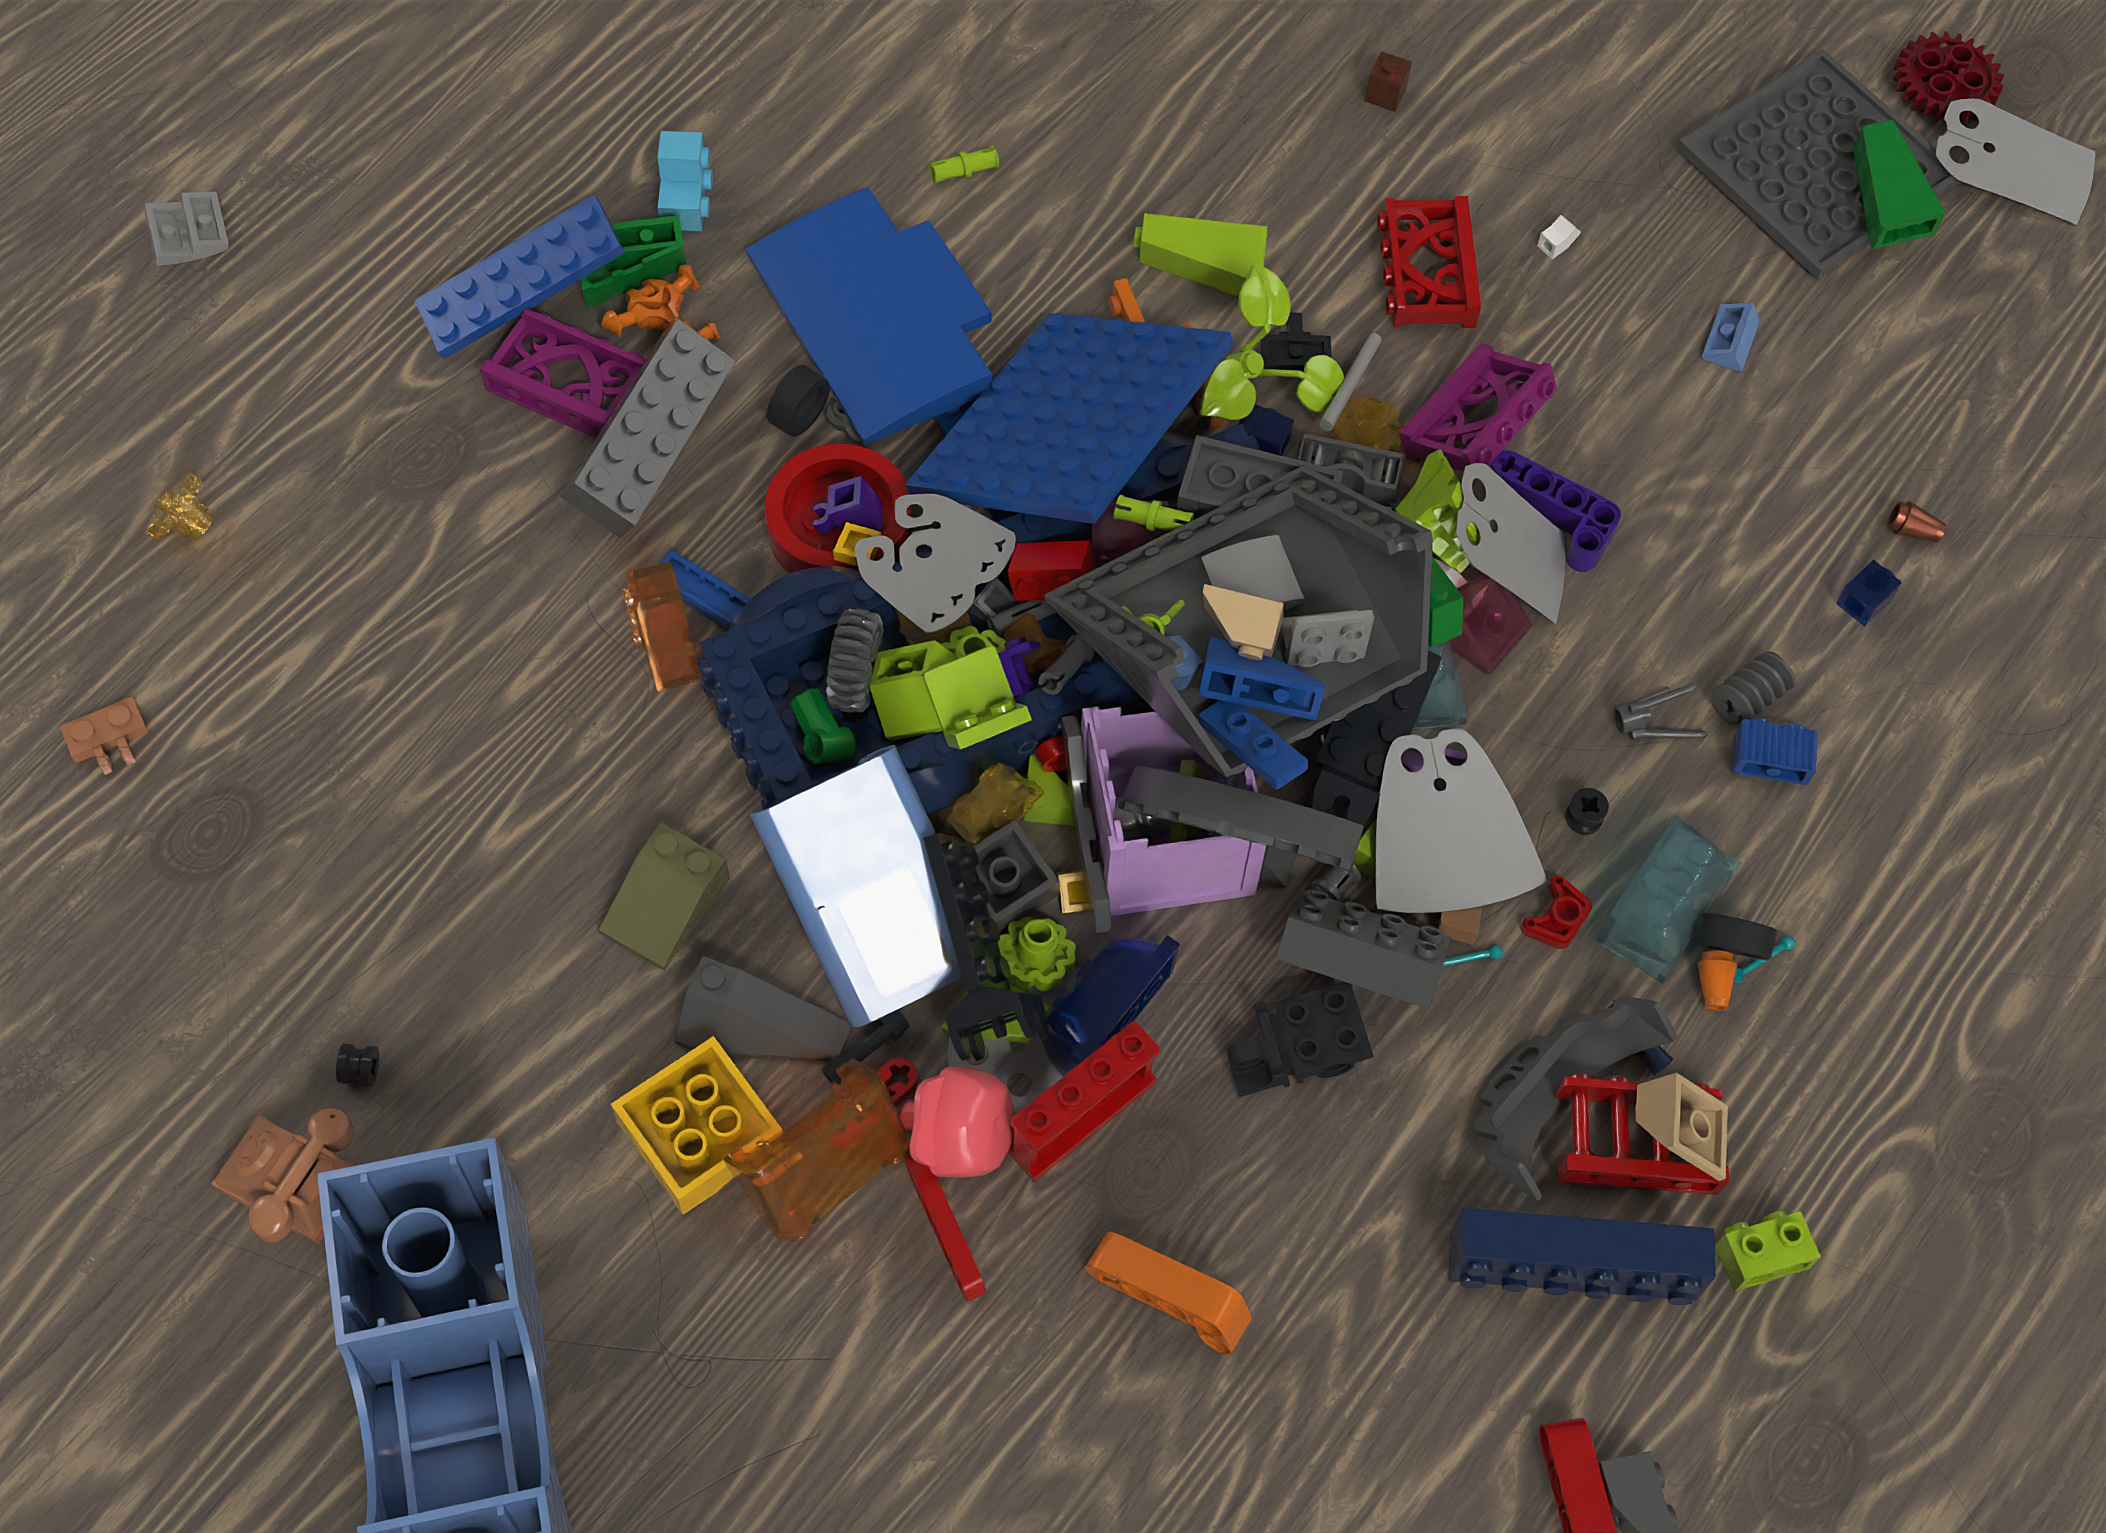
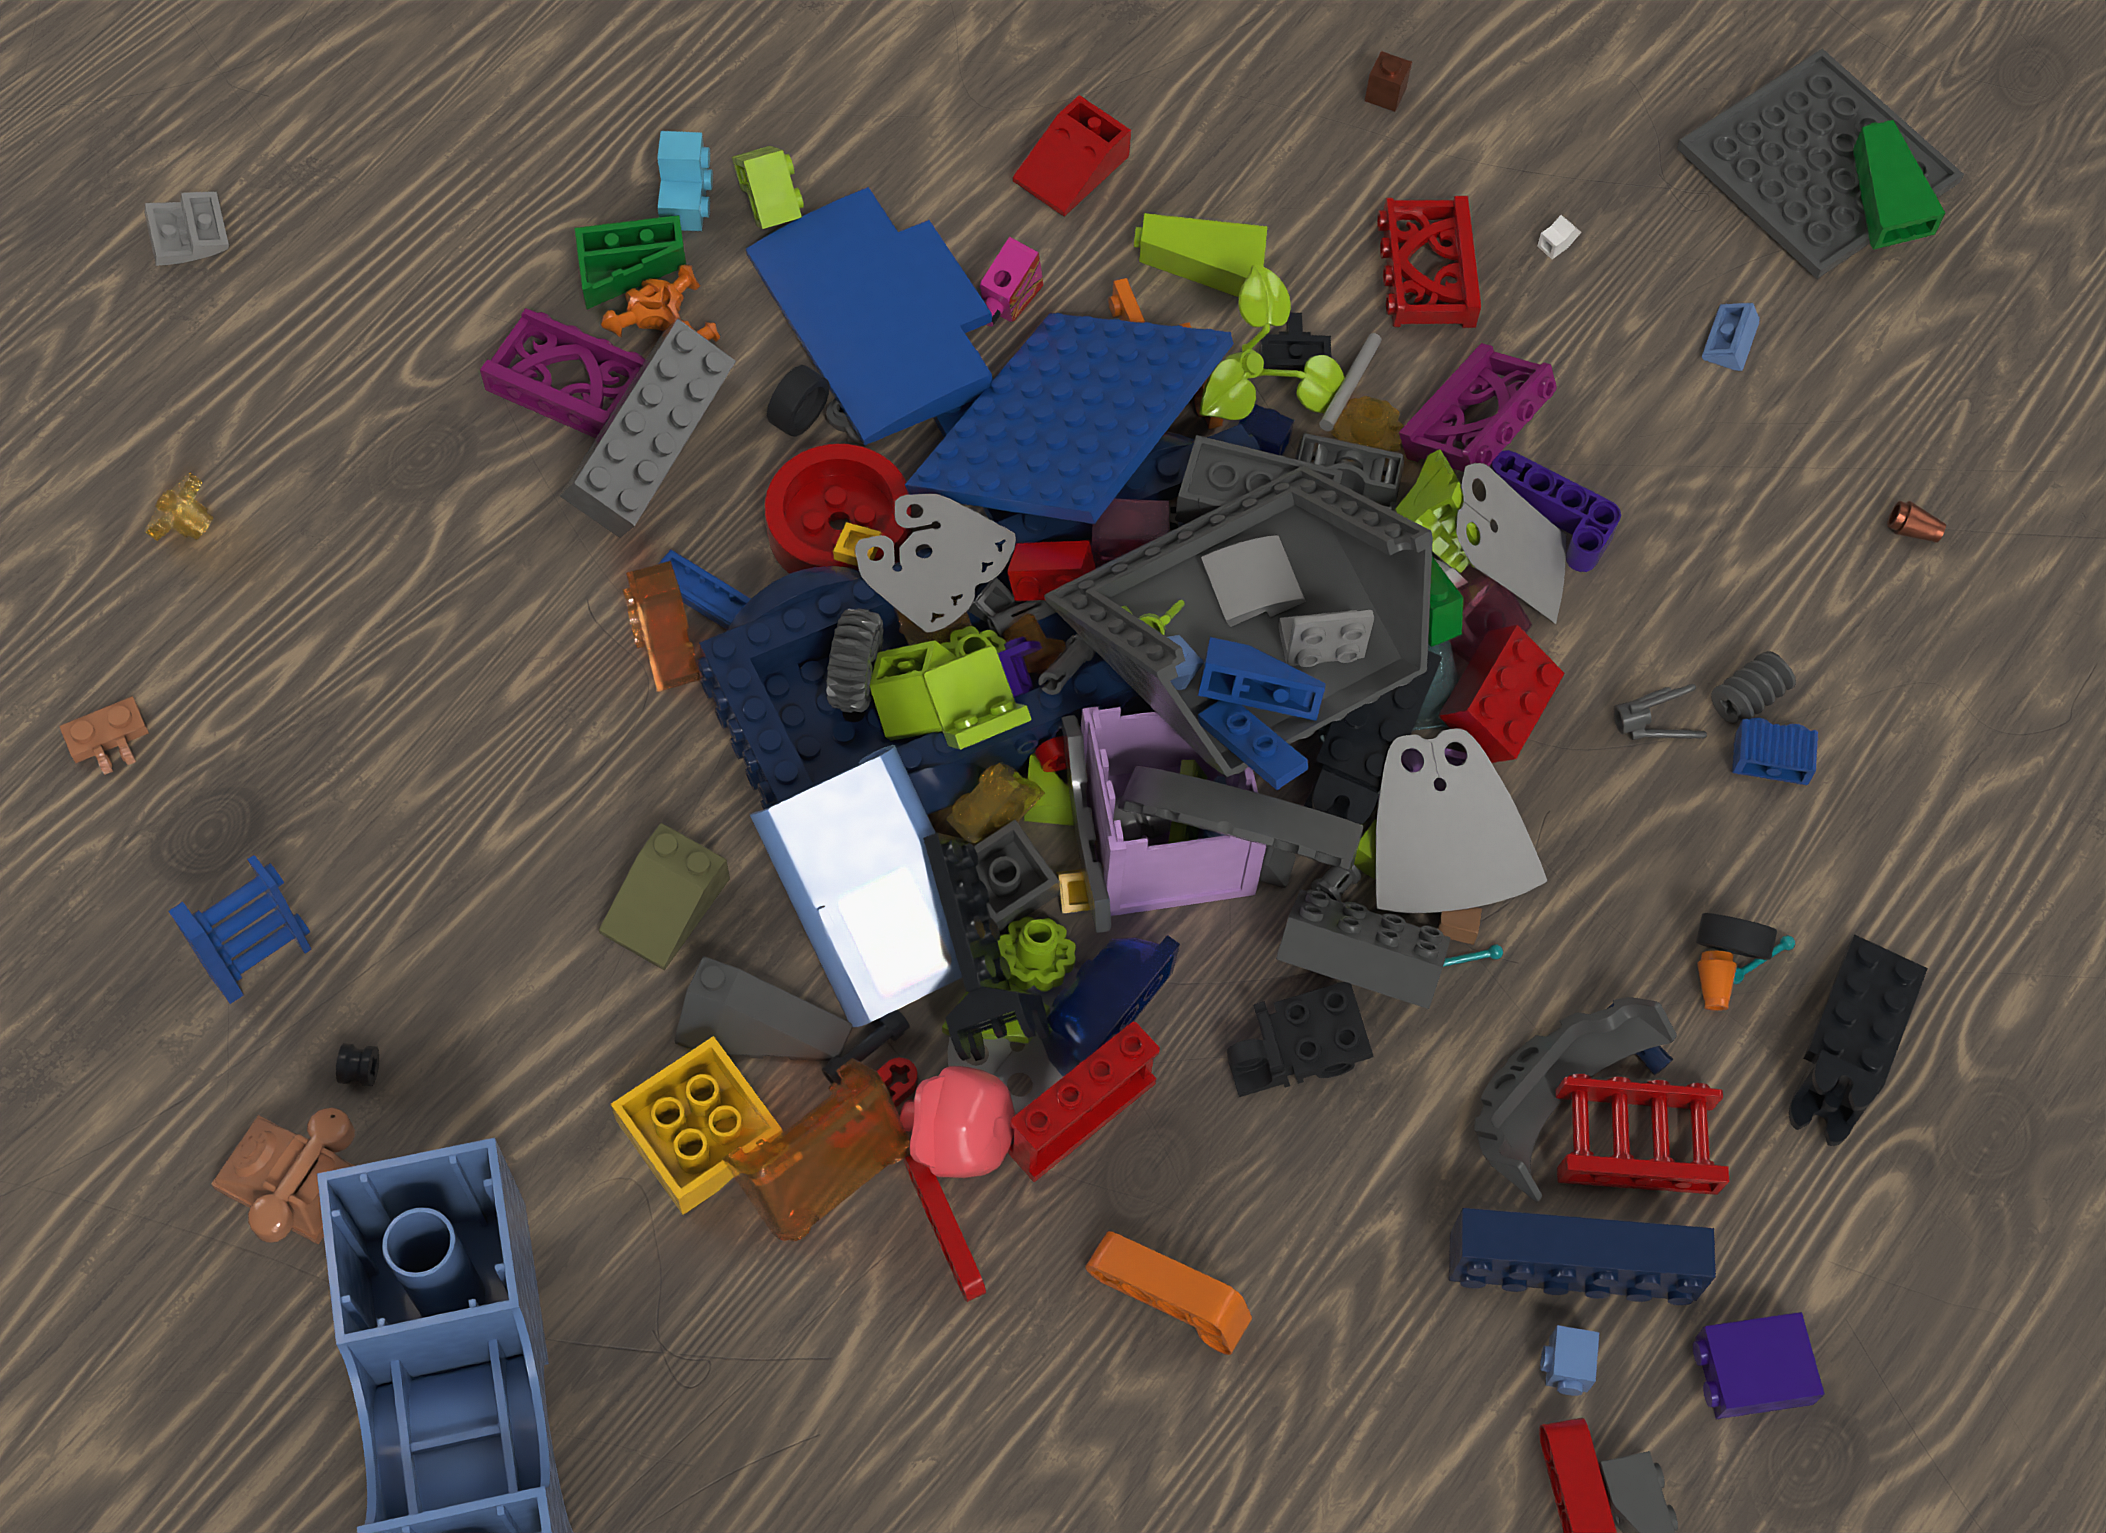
(207, 941): none -> blue fence
(519, 276): blue plate -> none
(767, 181): none -> lime brick
(823, 737): green piece -> none
(852, 503): dark purple brick -> none
(963, 164): lime pin -> none
(1011, 281): none -> dark pink torso
(1074, 156): none -> red slope
(1151, 515): lime pin -> none
(1245, 620): tan slope -> none
(1502, 692): none -> red brick
(1563, 917): red piece -> none
(1570, 1360): none -> medium blue brick
(1587, 820): black wheel -> none
(1668, 899): clear light blue windscreen -> none
(1685, 1121): tan slope -> none
(1758, 1365): none -> dark purple brick
(1767, 1249): lime brick -> none
(1856, 1037): none -> black hinge
(1861, 602): clear blue brick -> none
(1945, 71): dark red gear -> none
(2026, 163): light grey piece -> none

